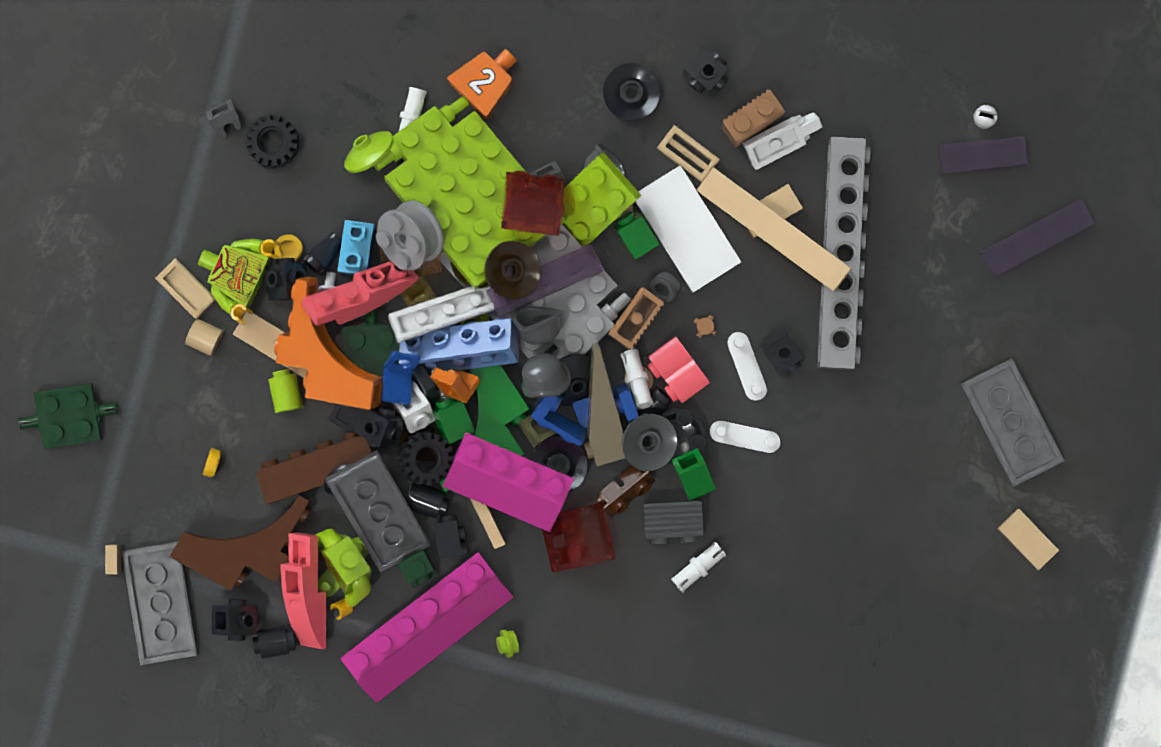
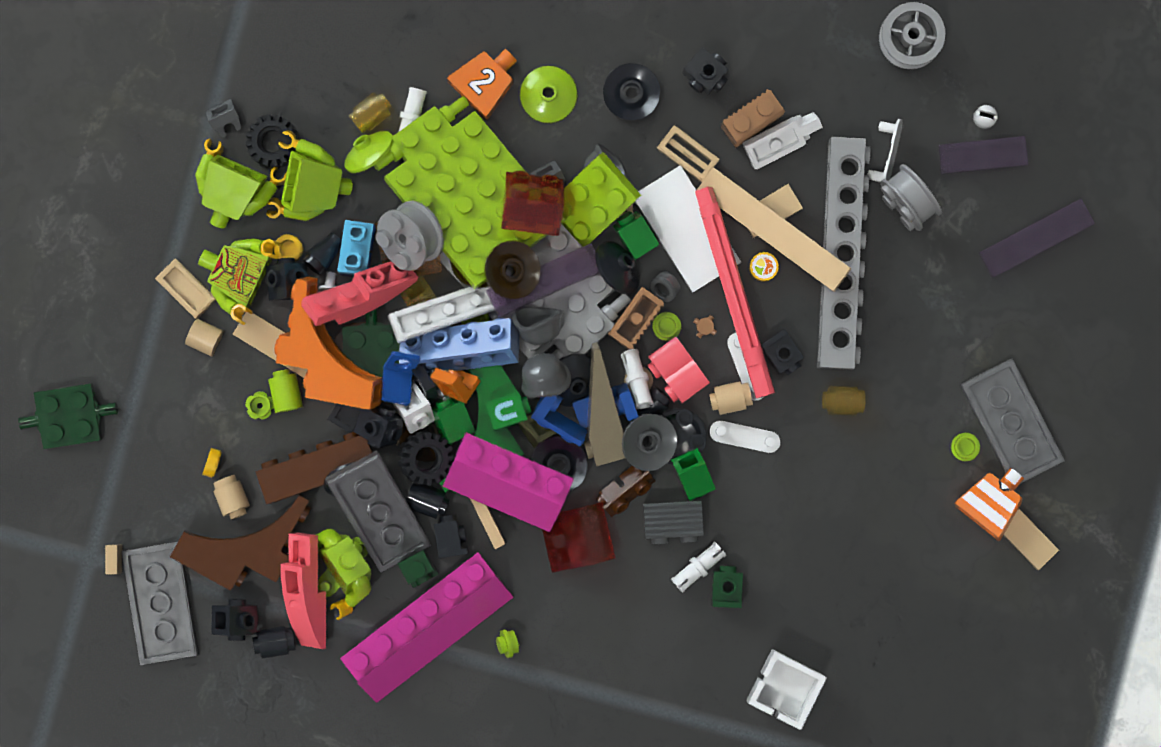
(231, 497): none -> tan brick
(232, 187): none -> lime torso
(251, 404): none -> lime plate
(310, 182): none -> lime torso
(370, 112): none -> clear yellow brick
(508, 410): none -> green brick
(548, 109): none -> lime dish
(617, 267): none -> black dish
(666, 326): none -> lime plate
(727, 599): none -> dark green brick
(731, 397): none -> tan brick
(734, 293): none -> coral piece
(763, 266): none -> tile
(787, 688): none -> white piece
(843, 400): none -> clear yellow brick
(896, 130): none -> white piece
(902, 49): none -> light grey wheel
(910, 198): none -> light grey wheel
(965, 447): none -> lime plate
(992, 502): none -> torso

